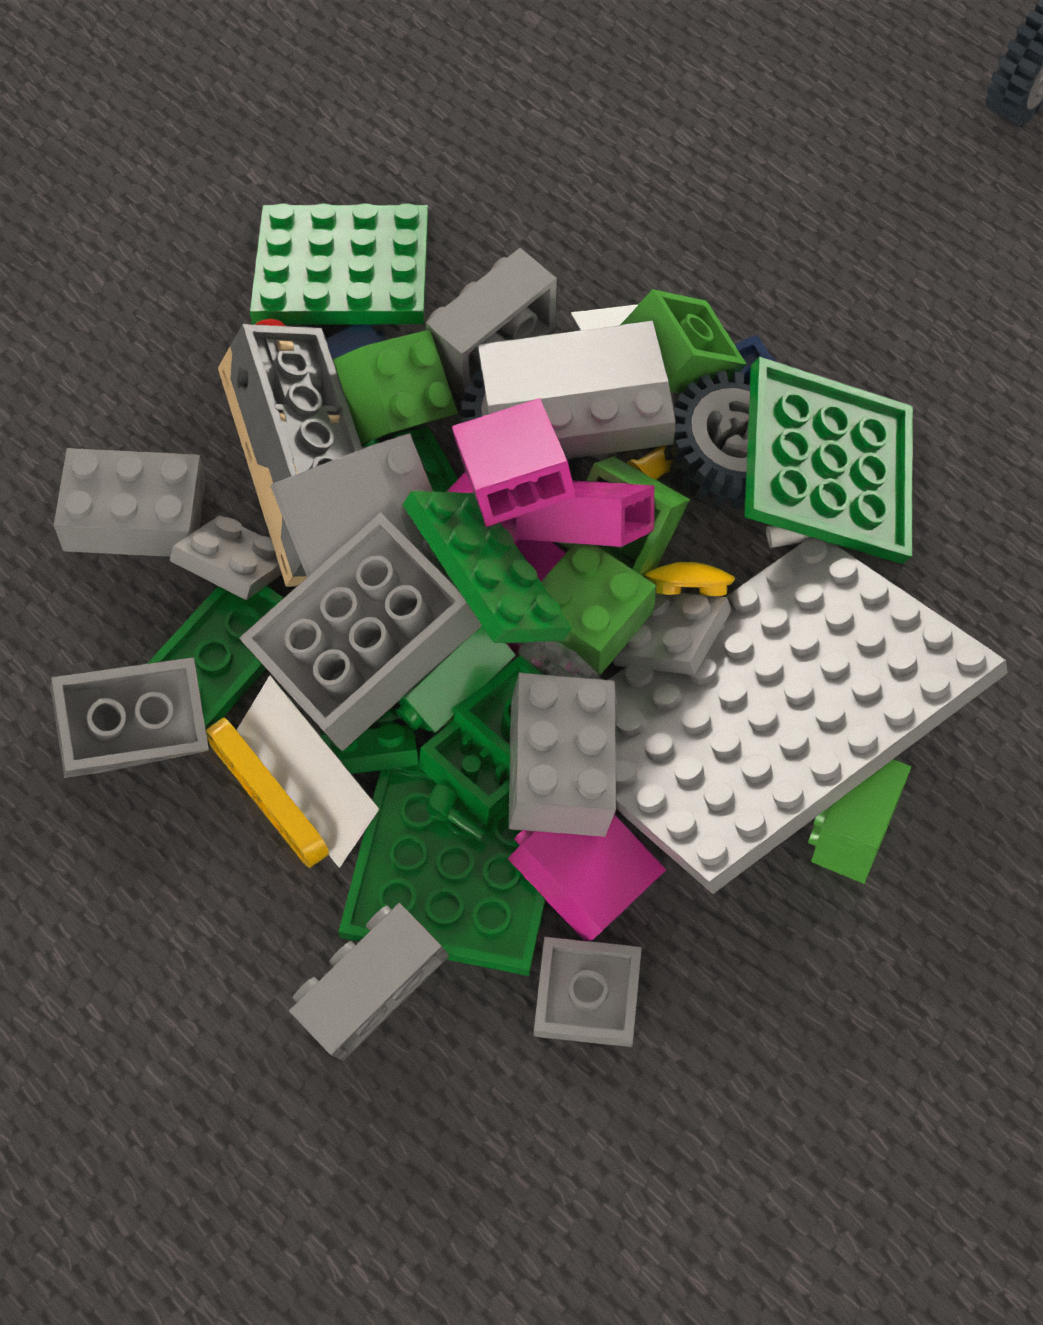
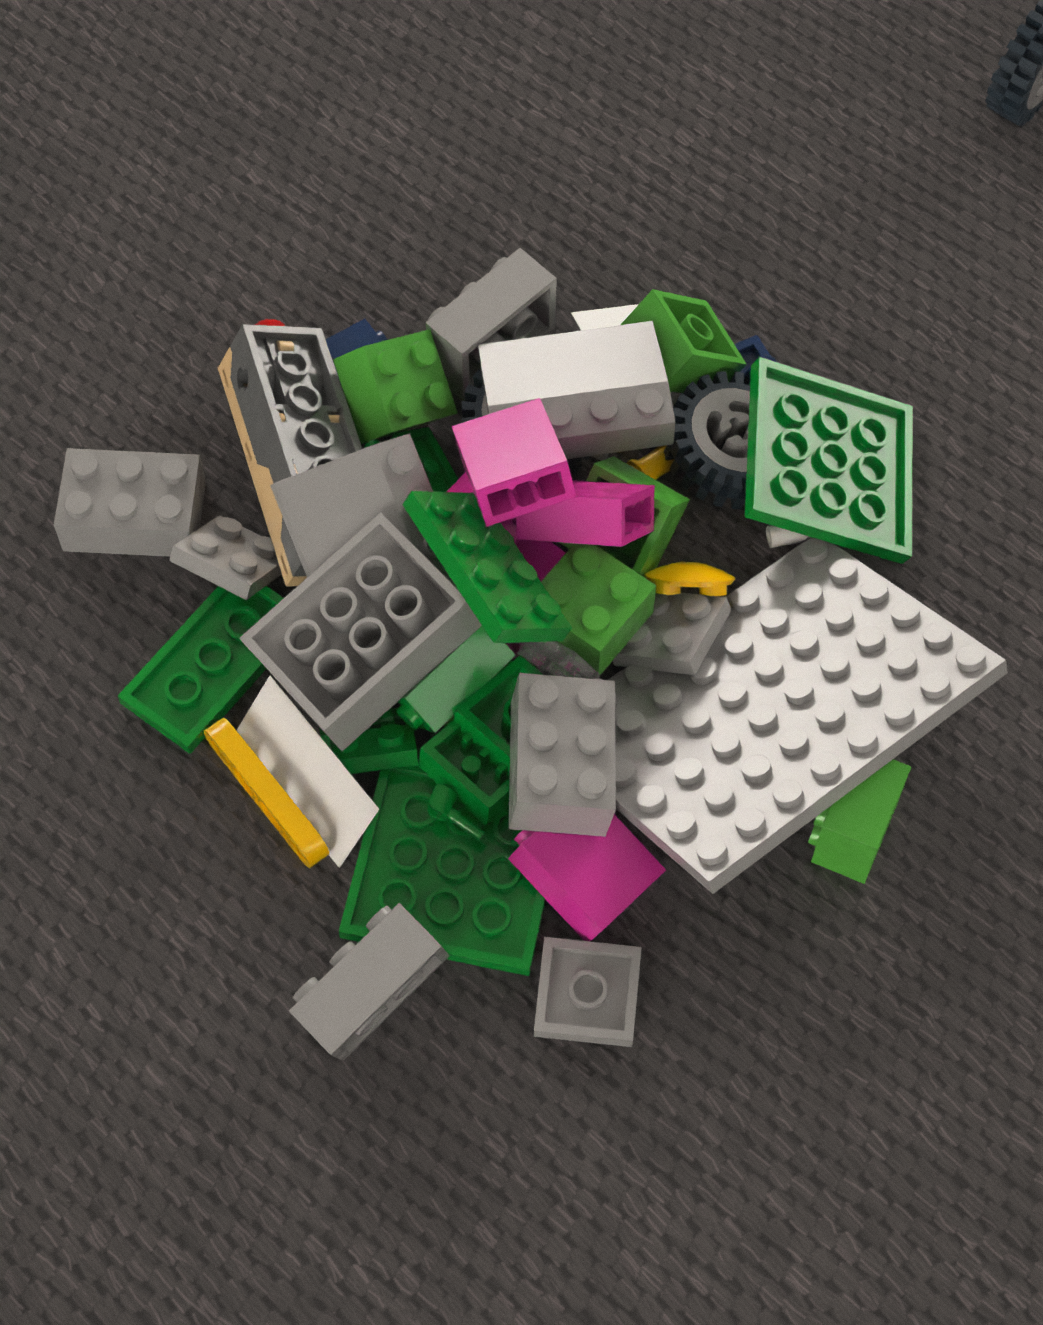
(128, 716): light grey slope -> none
(341, 264): plate -> none

